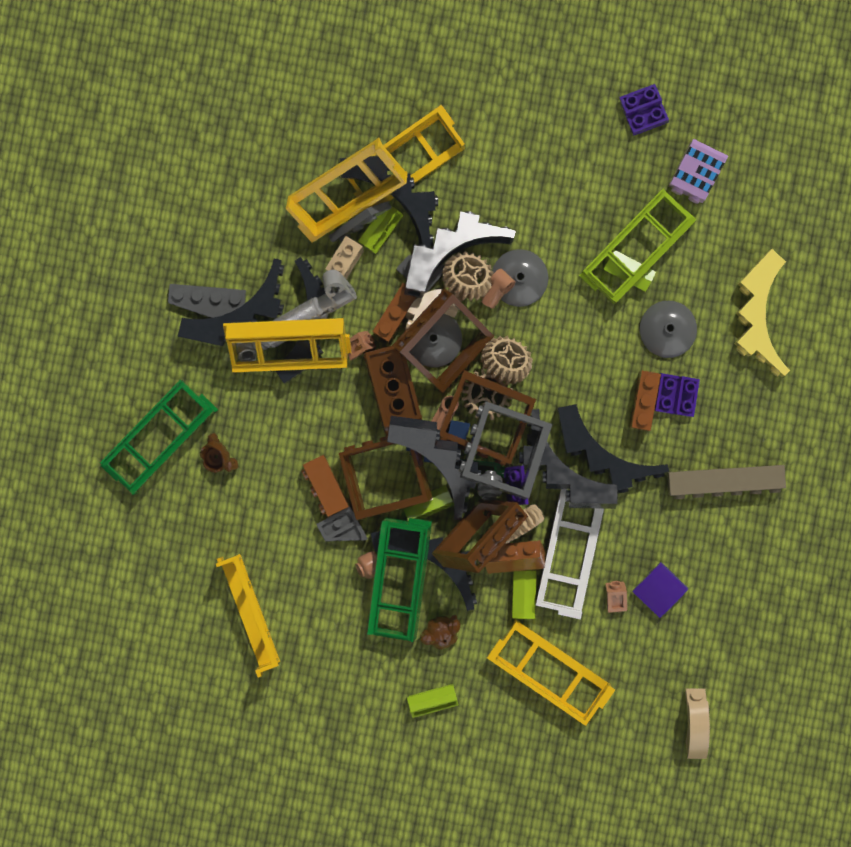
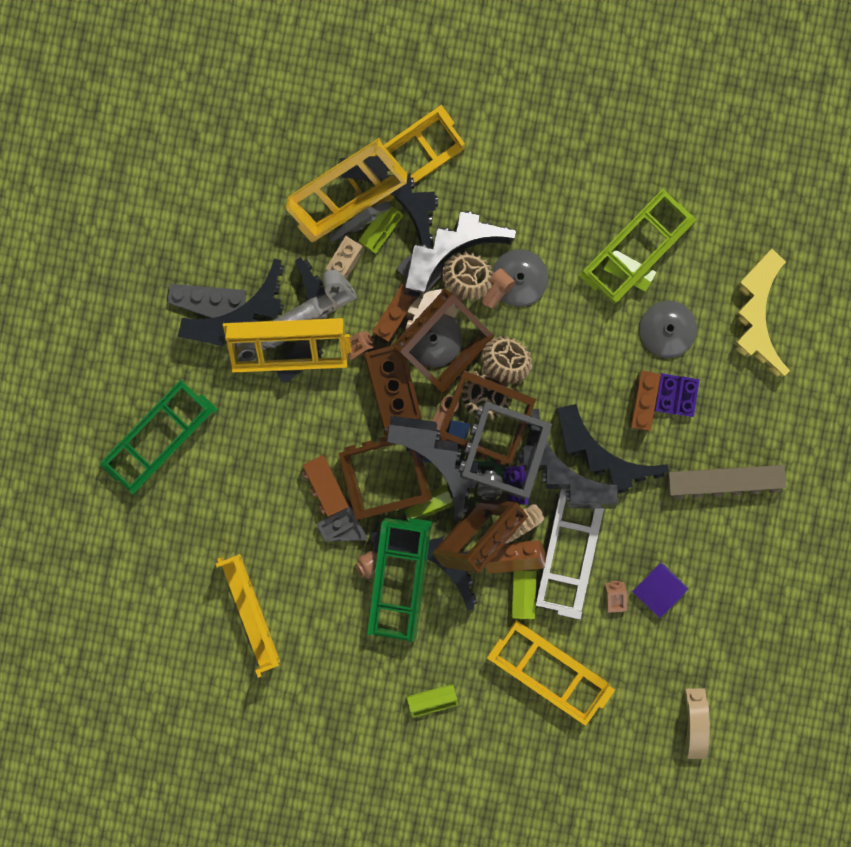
(209, 452): reddish brown hair -> none
(441, 629): reddish brown hair -> none
(644, 109): dark purple slope -> none
(697, 171): lavender slope -> none

